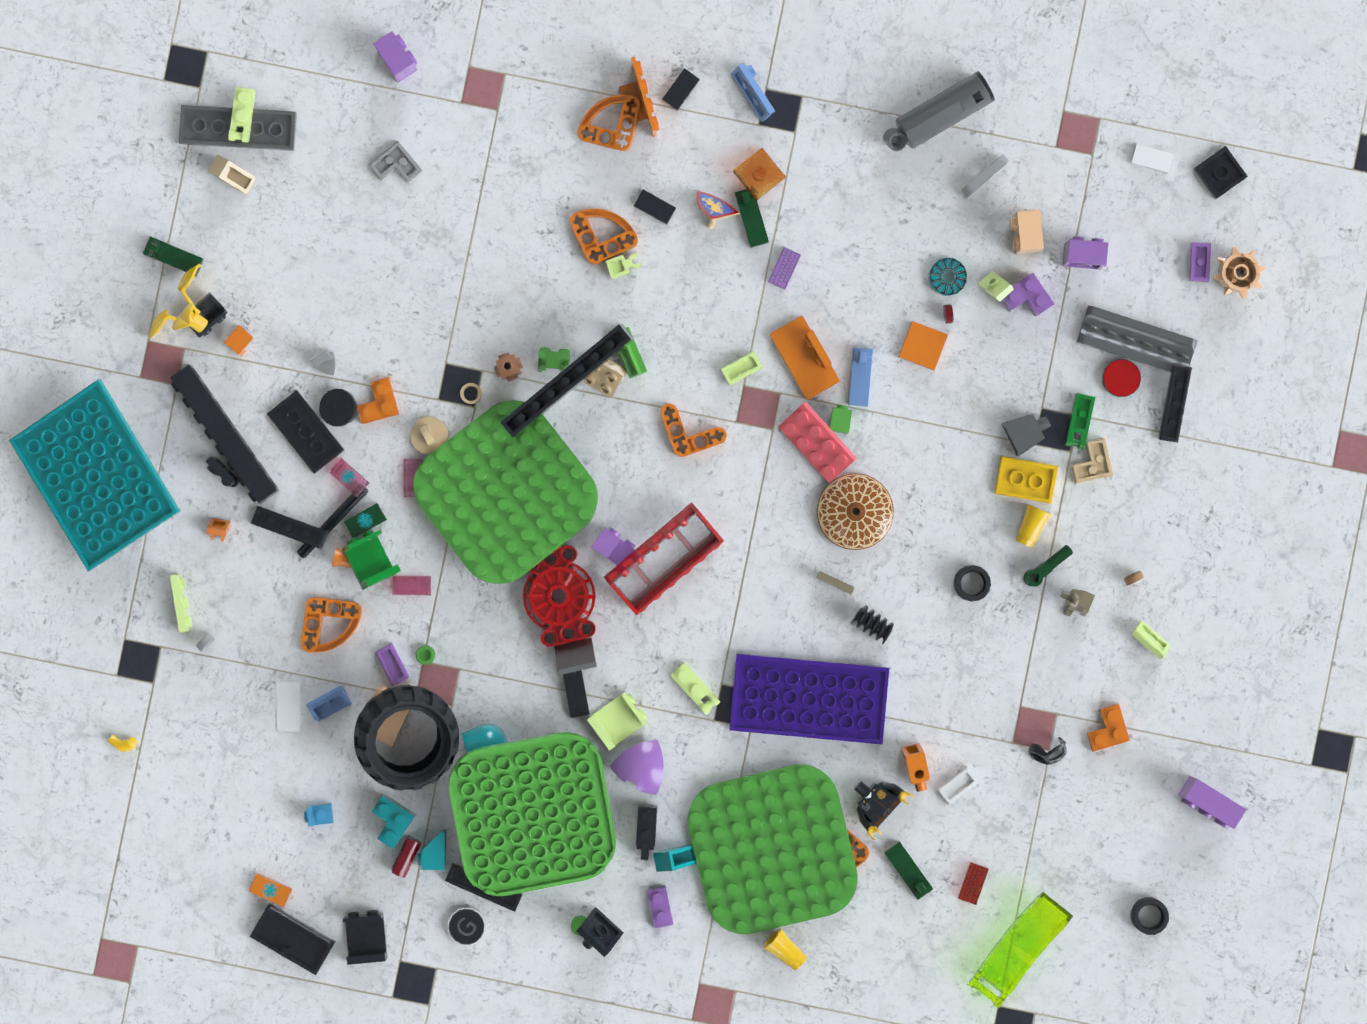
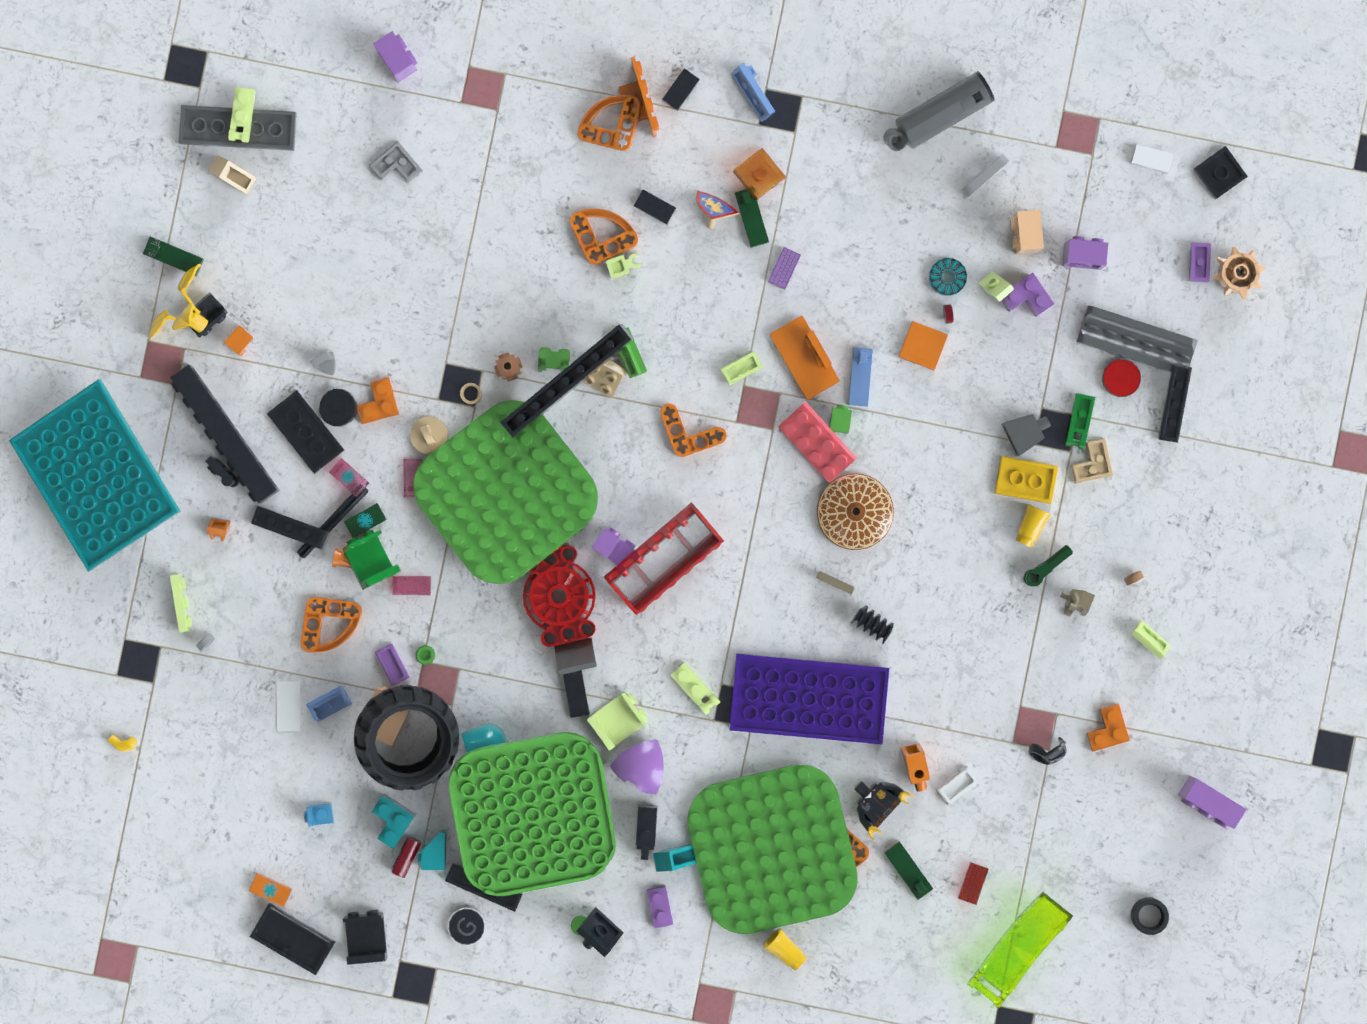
(986, 583): black tyre -> none

